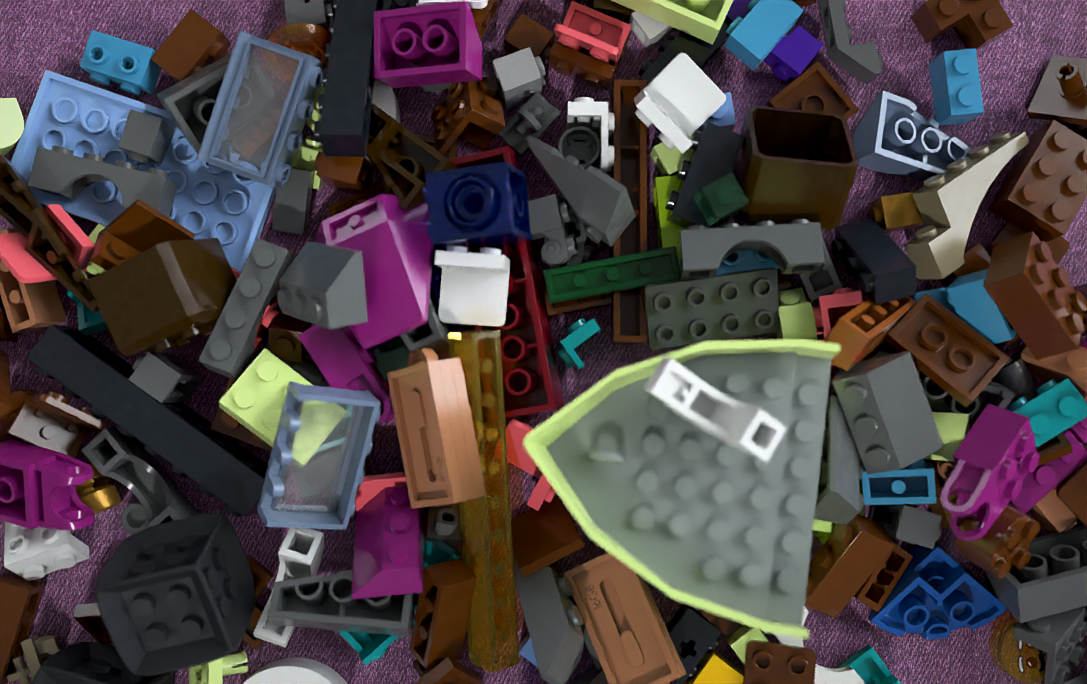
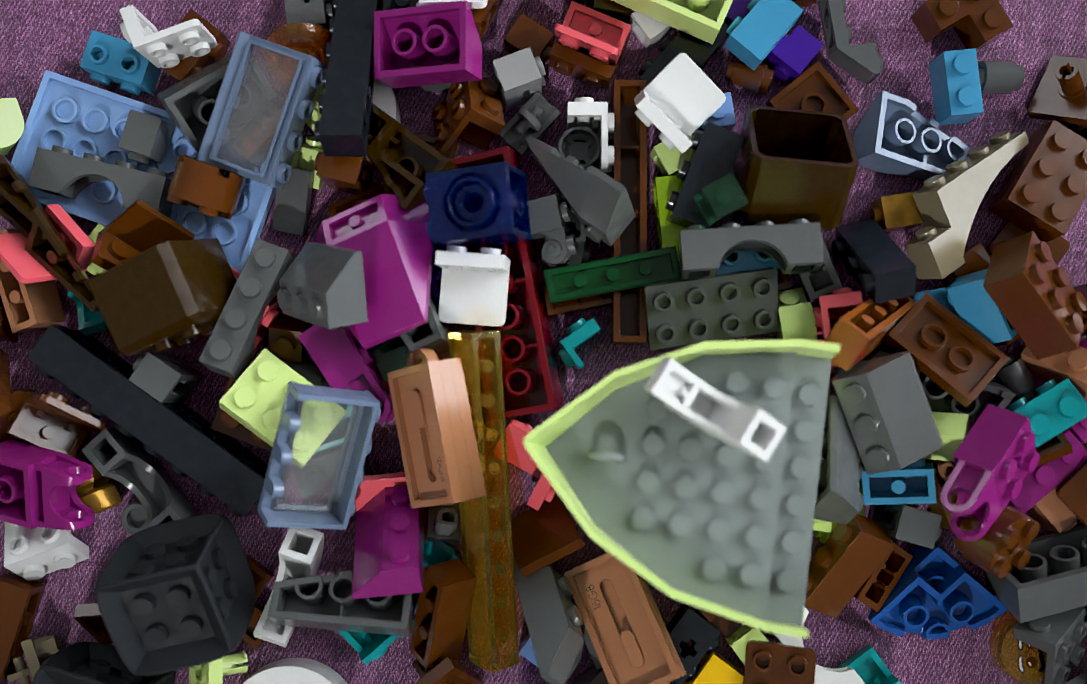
(169, 45): none -> white bracket
(205, 187): none -> reddish brown brick
(754, 81): none -> reddish brown cone
(1000, 77): none -> dark grey brick

